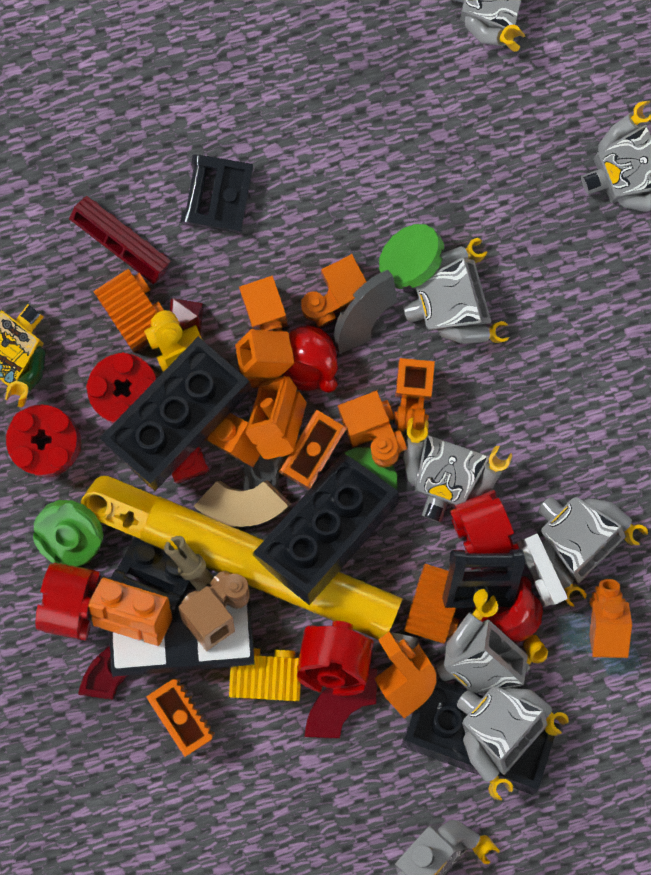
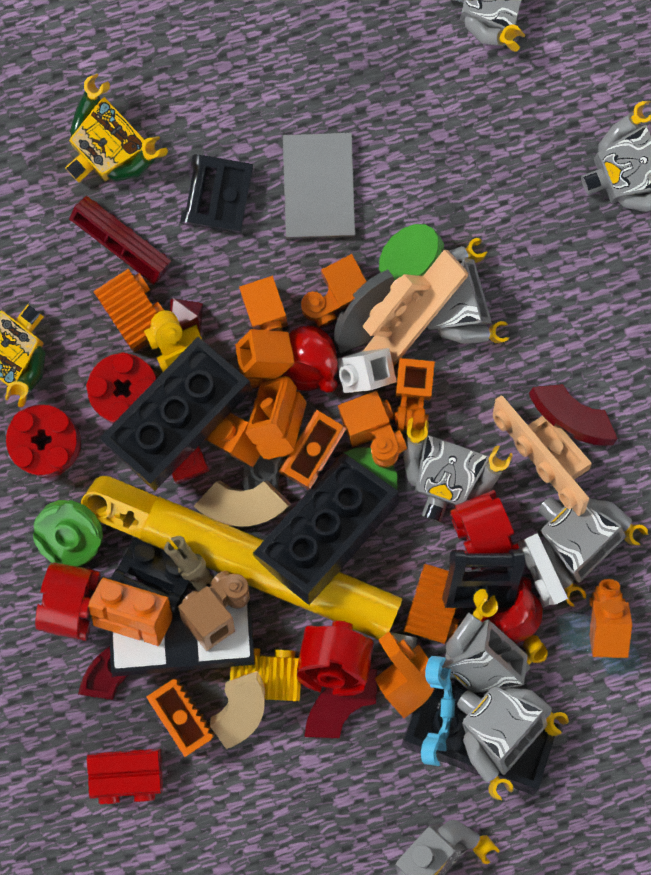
(107, 140): none -> torso
(125, 775): none -> red brick
(242, 711): none -> tan tile
(318, 186): none -> light grey tile
(366, 370): none -> white brick
(413, 305): none -> light nougat bracket
(438, 678): none -> medium azure piece
(550, 449): none -> light nougat bracket
(562, 409): none -> dark red tile

